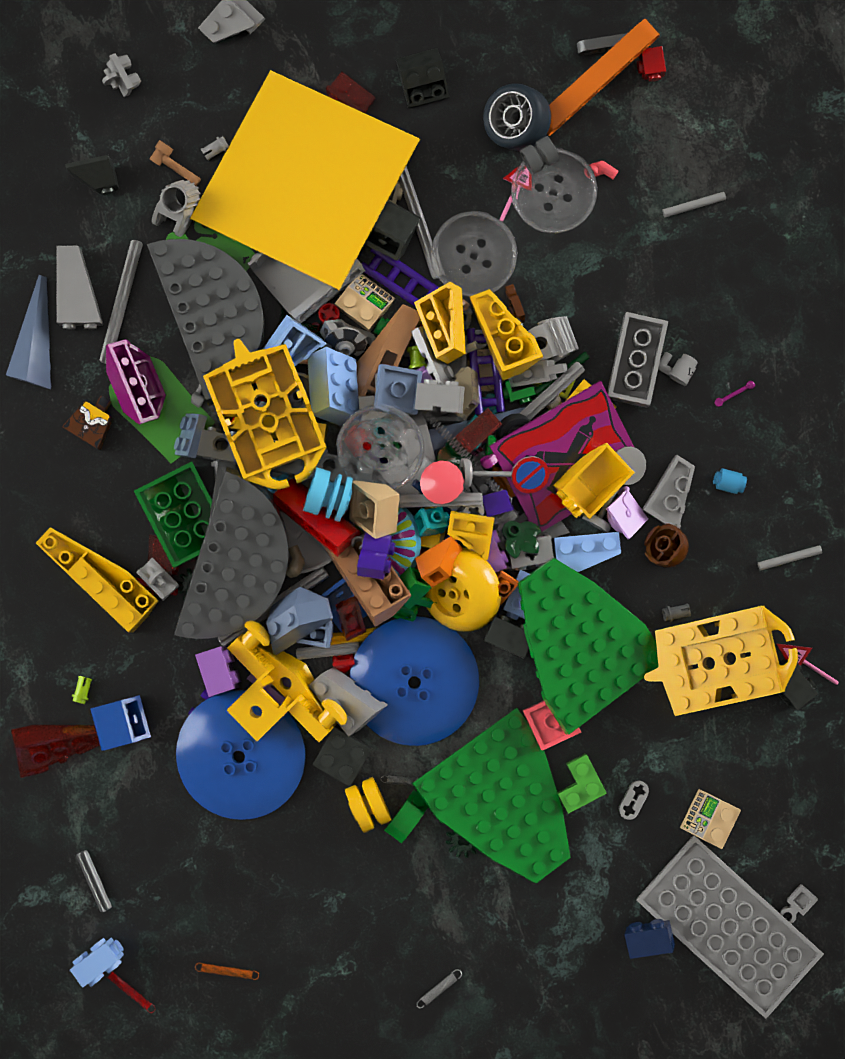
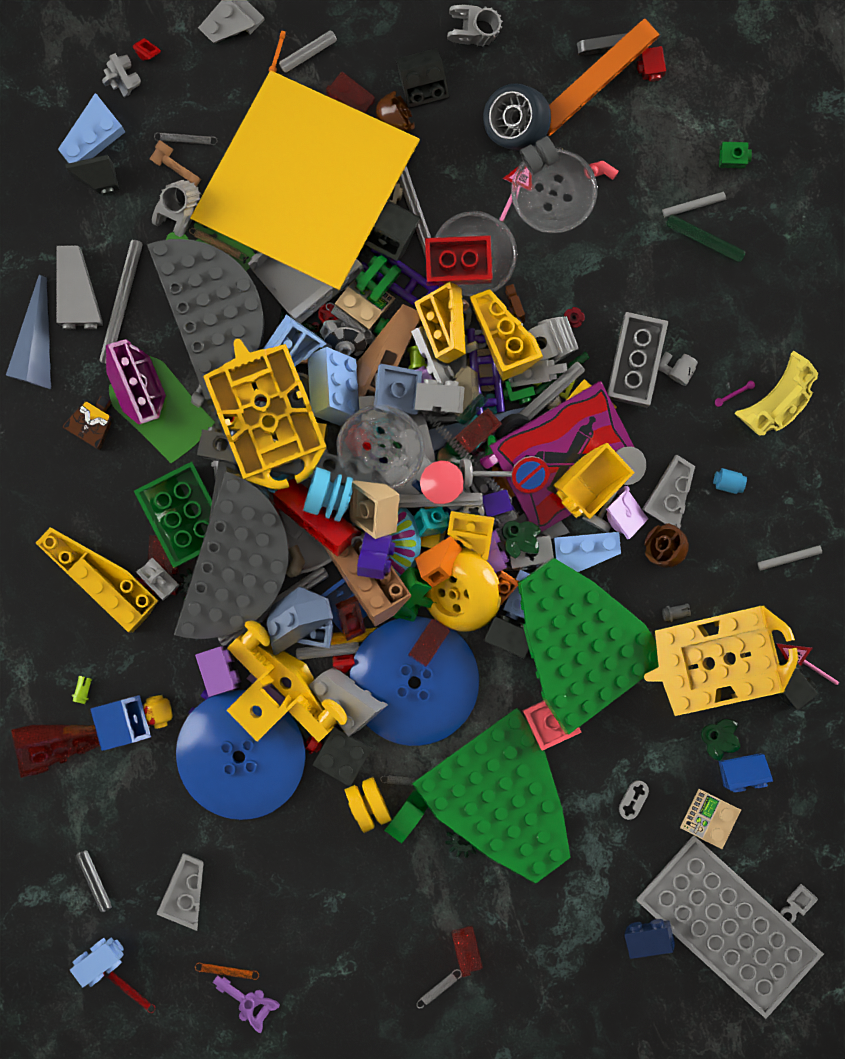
(91, 132): none -> light blue wedge
(146, 49): none -> red slope
(157, 711): none -> yellow head
(183, 893): none -> light grey wing
(184, 138): none -> light grey piece
(190, 435): sand blue plate -> none
(217, 147): light grey pin -> none
(223, 244): none -> light nougat piece
(248, 1002): none -> medium lavender piece
(282, 36): none -> orange hinge
(308, 51): none -> light grey axle
(313, 745): none -> red plate
(348, 320): none -> light grey piece
(376, 266): none -> green brick
(394, 112): none -> reddish brown cylinder
(429, 642): none -> clear red plate
(458, 260): none -> red brick
(466, 950): none -> clear red bracket
(471, 33): none -> light grey piece
(472, 409): none -> clear green piece
(579, 317): none -> dark red plate
(587, 785): bright green brick -> none
(705, 238): none -> clear green axle
(724, 738): none -> dark green plate
(734, 155): none -> green brick
(744, 772): none -> blue slope
(784, 400): none -> light yellow windscreen

